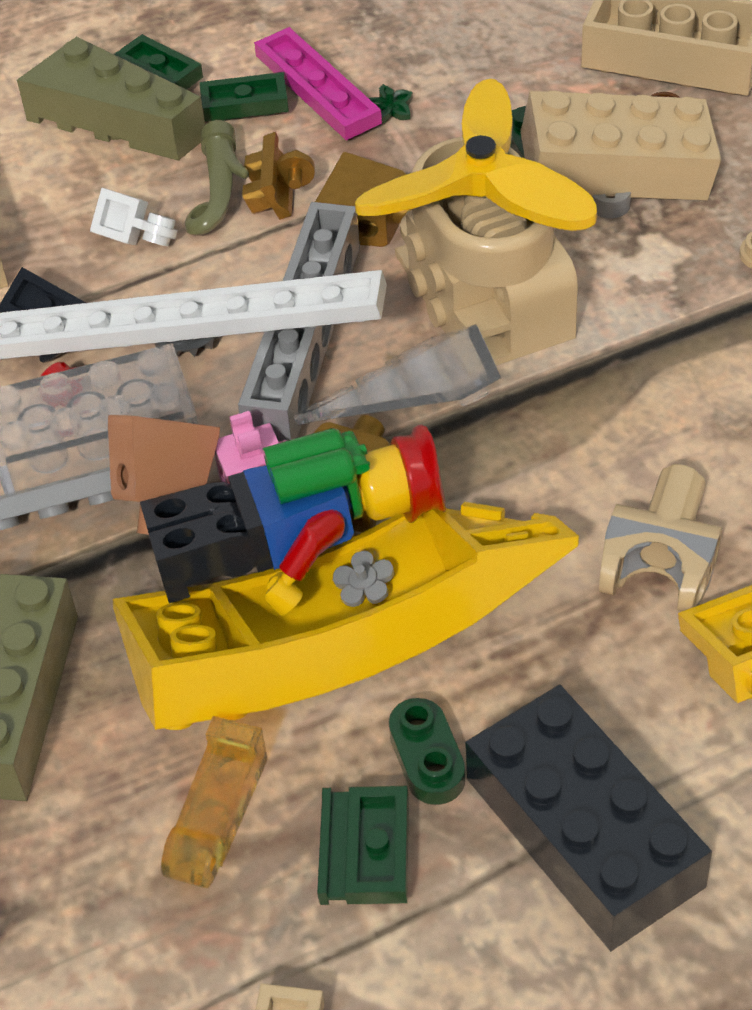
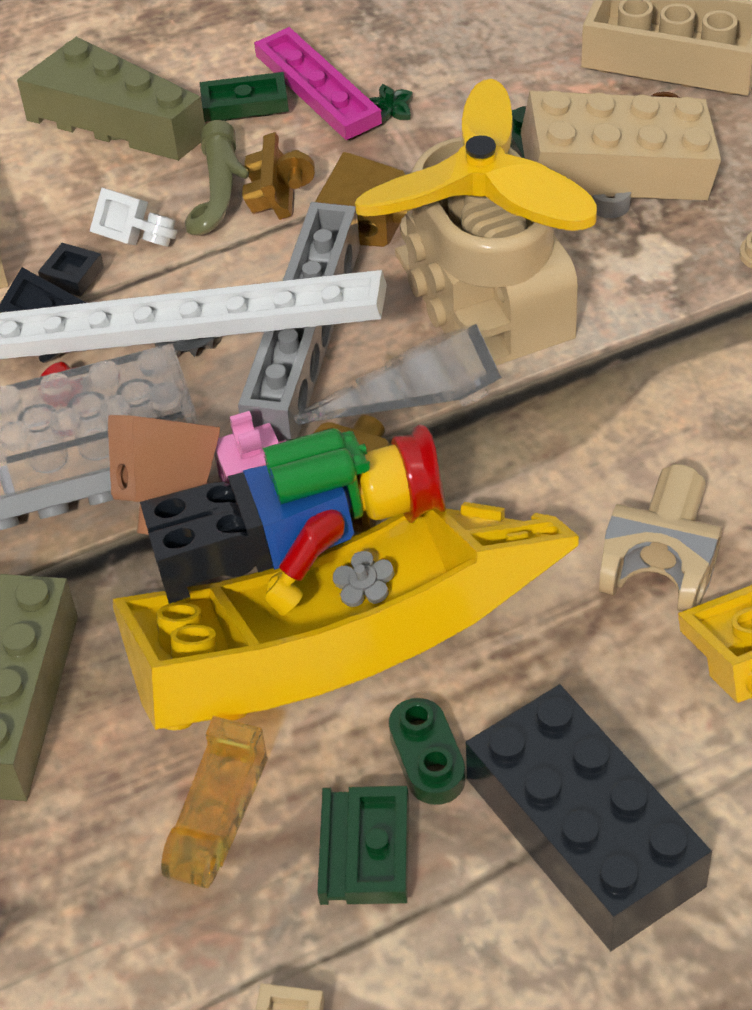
(72, 268): none -> black plate
(162, 61): dark green plate -> none

